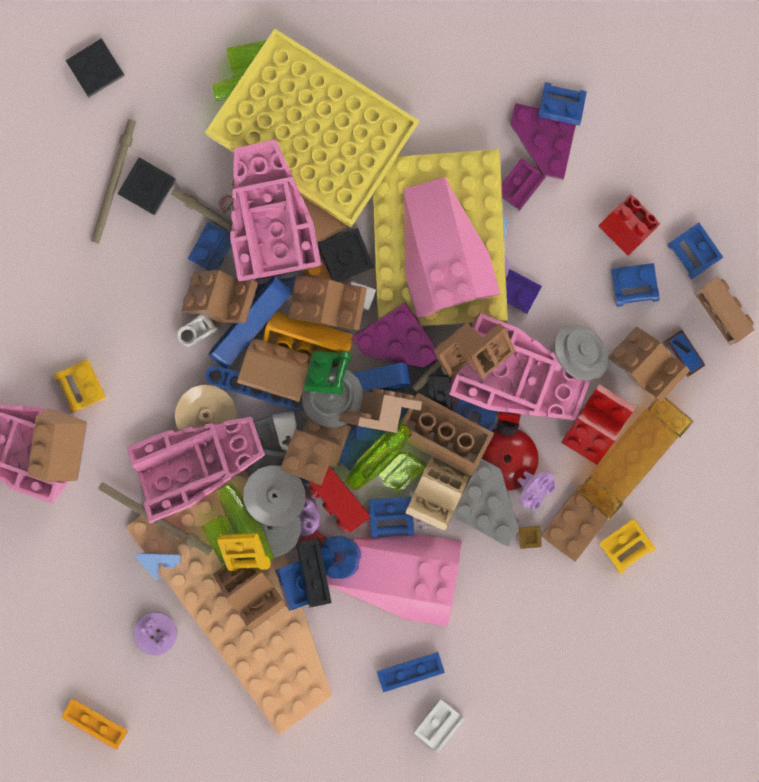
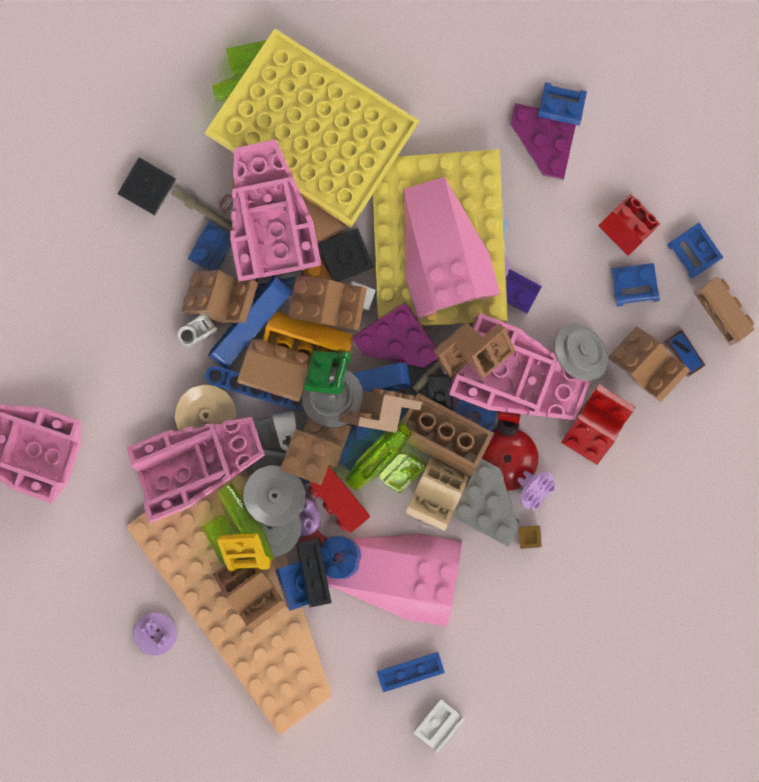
(56, 447): medium nougat slope -> none
(86, 382): yellow plate -> none
(94, 723): light orange plate -> none
(95, 68): black plate -> none
(125, 142): dark tan bar -> none
(152, 562): light blue slope -> none
(190, 539): dark tan bar -> none
(390, 510): blue plate -> none
(521, 184): magenta plate -> none
(574, 526): medium nougat plate -> none
(622, 540): yellow plate -> none
(634, 456): clear yellow slope -> none

